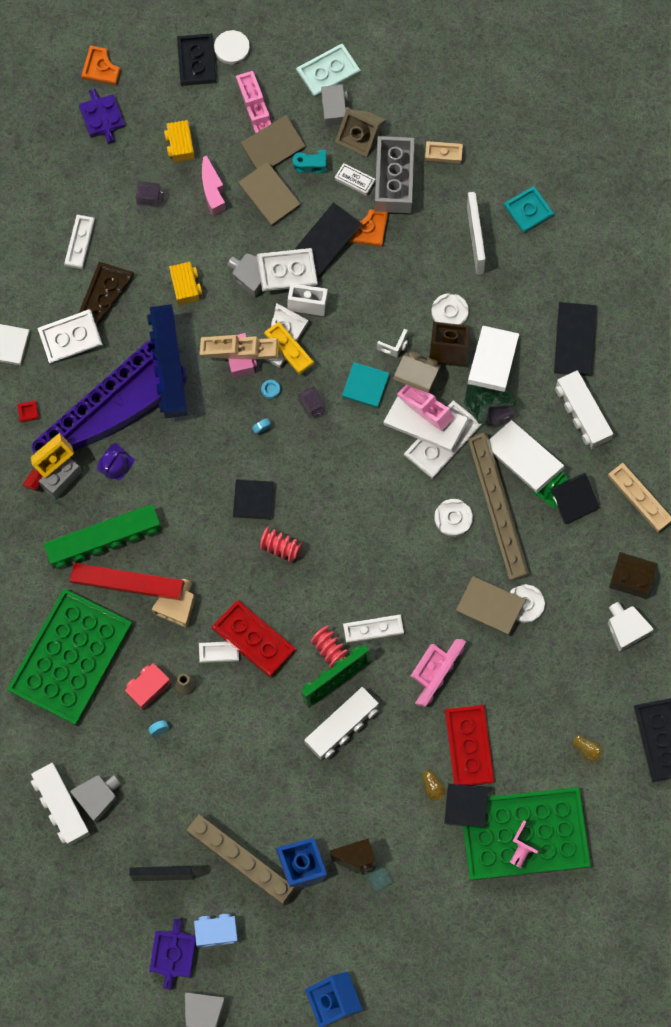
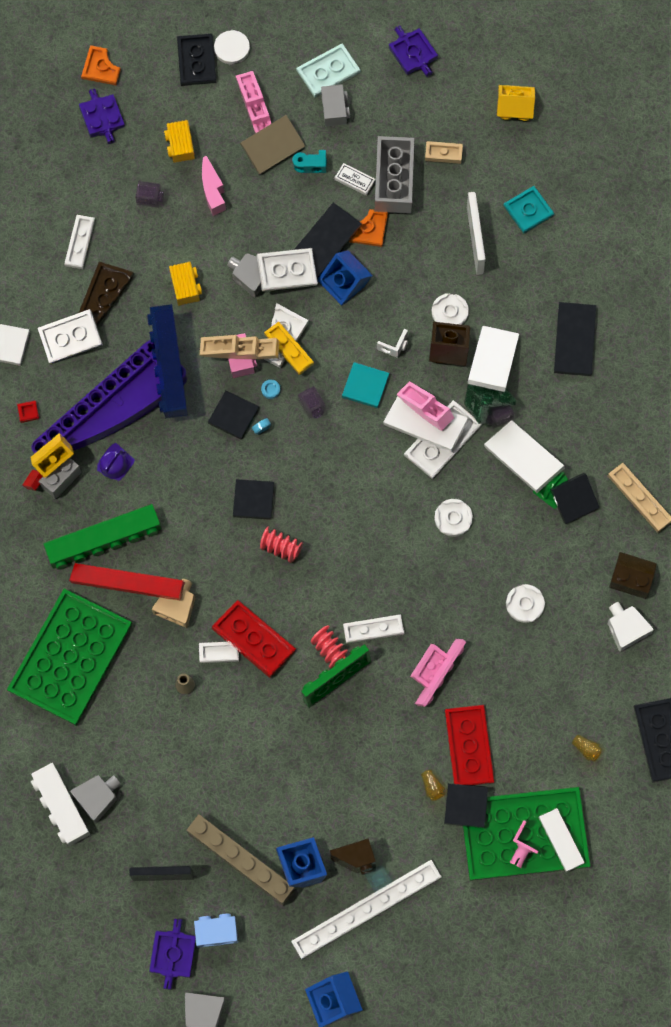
(147, 686): coral brick -> none
(158, 728): medium azure tile -> none
(233, 415): none -> black tile
(269, 193): dark tan tile -> none
(307, 299): white brick -> none
(342, 723): white brick -> none
(344, 277): none -> blue slope
(359, 131): dark tan slope -> none
(366, 909): none -> white tile
(413, 51): none -> dark purple plate
(417, 371): slope -> none
(490, 605): dark tan tile -> none
(498, 507): dark tan tile -> none
(516, 102): none -> yellow slope
(561, 840): none -> white tile
(584, 410): white brick -> none

